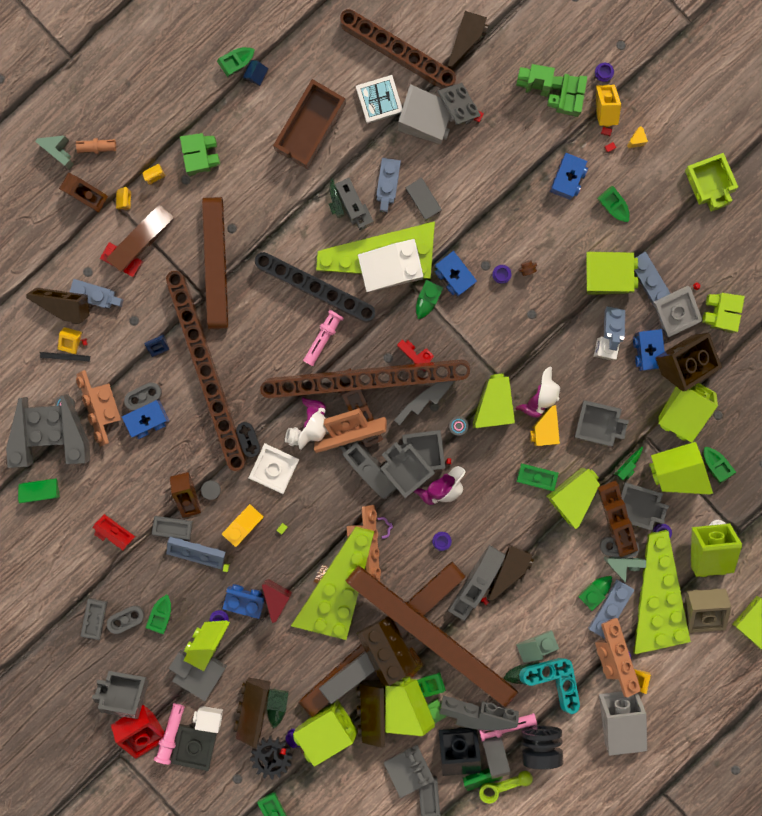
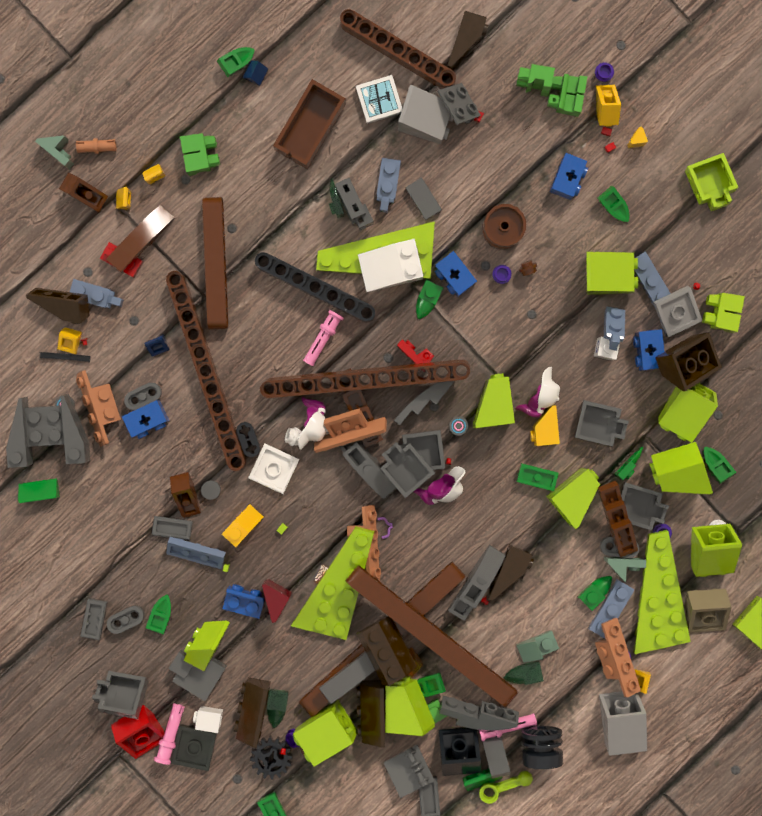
(114, 532): red hinge -> none
(219, 615): dark purple plate -> none
(441, 541): dark purple plate -> none
(510, 217): none -> reddish brown wheel
(560, 677): teal beam -> none

